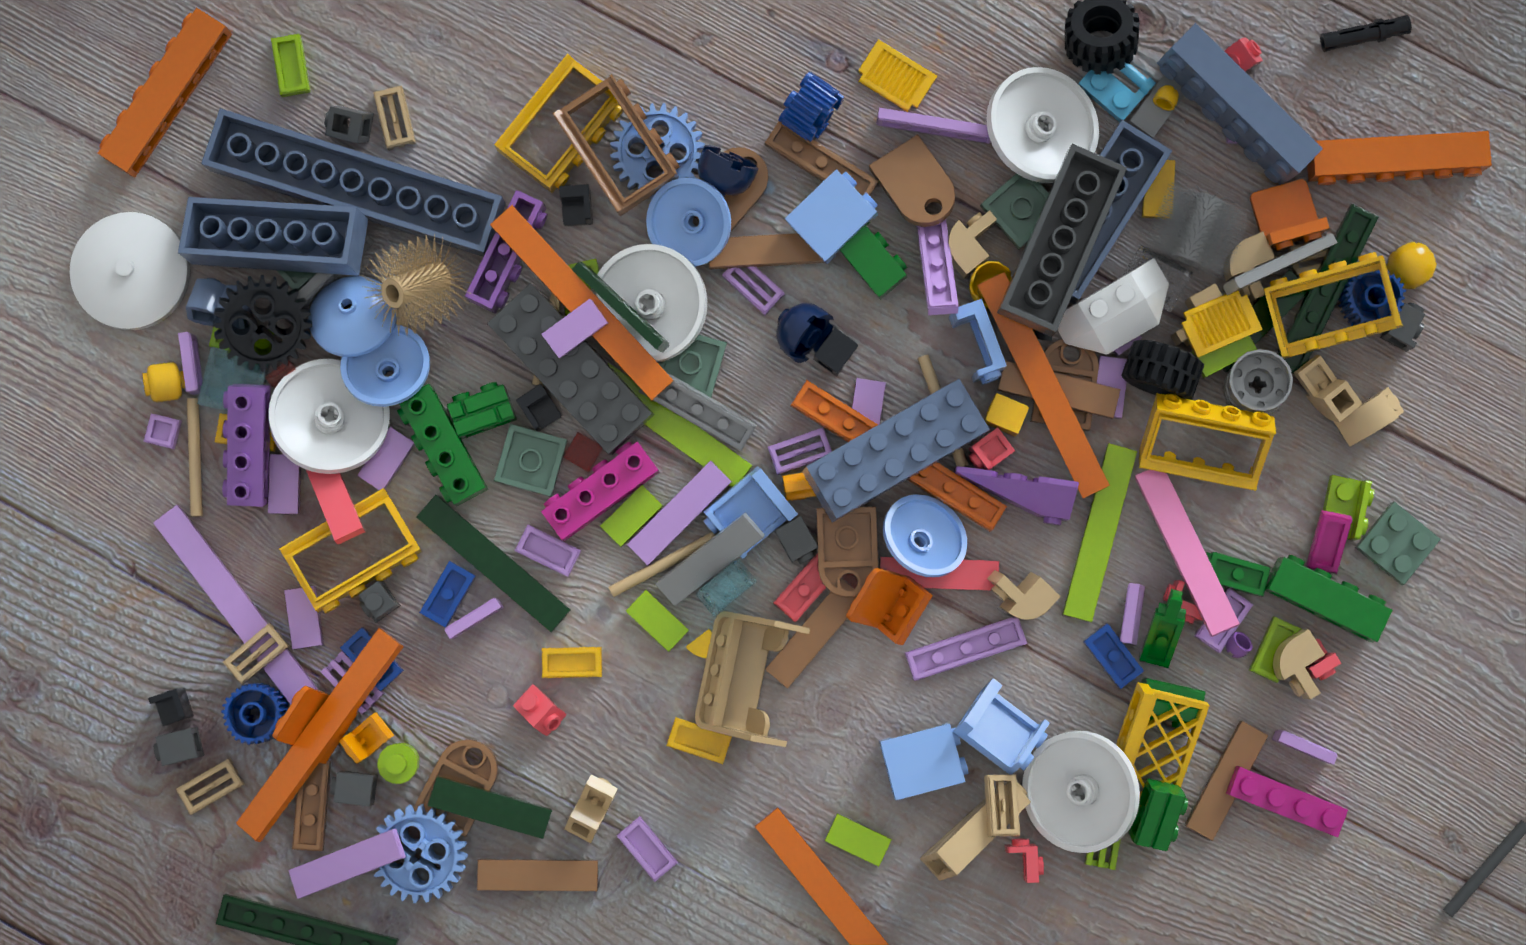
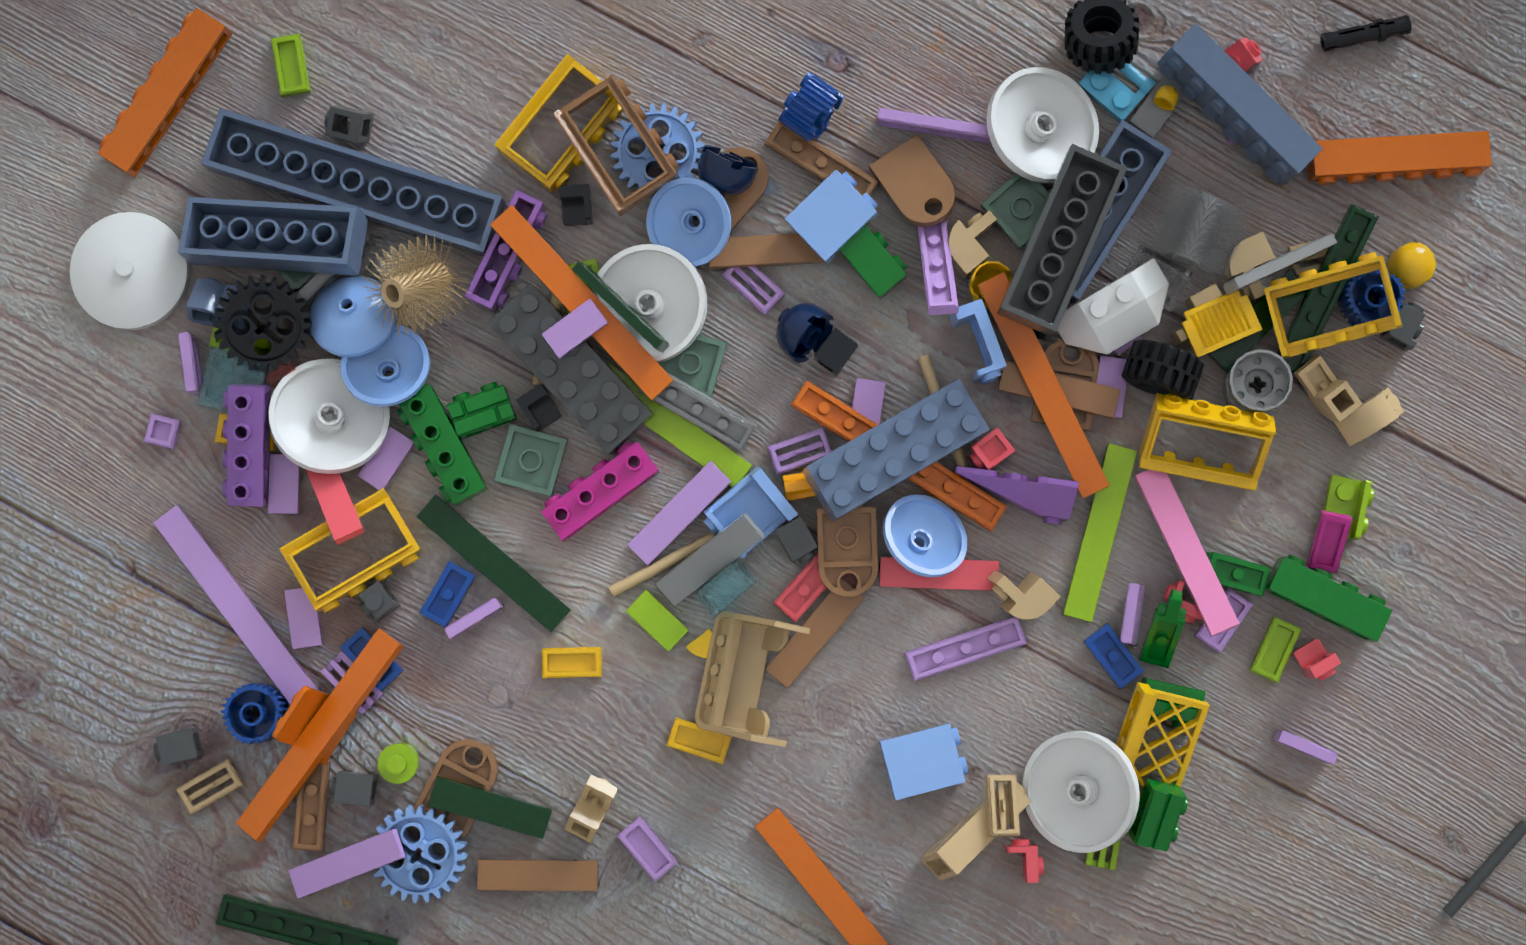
(163, 382): yellow head -> none
(172, 706): black panel -> none
(194, 457): tan bar -> none
(276, 637): tan tile -> none
(366, 738): light orange bracket -> none
(400, 141): tan tile -> none
(539, 710): coral bracket -> none
(548, 550): lavender tile -> none
(583, 452): clear red tile -> none
(631, 516): lime tile -> none
(858, 839): lime tile -> none
(890, 604): orange bracket -> none
(895, 76): yellow window -> none
(1001, 730): light blue panel -> none
(1006, 414): yellow panel -> none
(1155, 195): yellow tile -> none
(1214, 801): medium nougat tile -> none
(1225, 356): lime tile -> none
(1239, 645): medium lavender hinge -> none
(1287, 214): orange bracket -> none
(1287, 801): dark pink plate -> none
(1293, 657): tan brick -> none
(1397, 543): sand green plate -> none

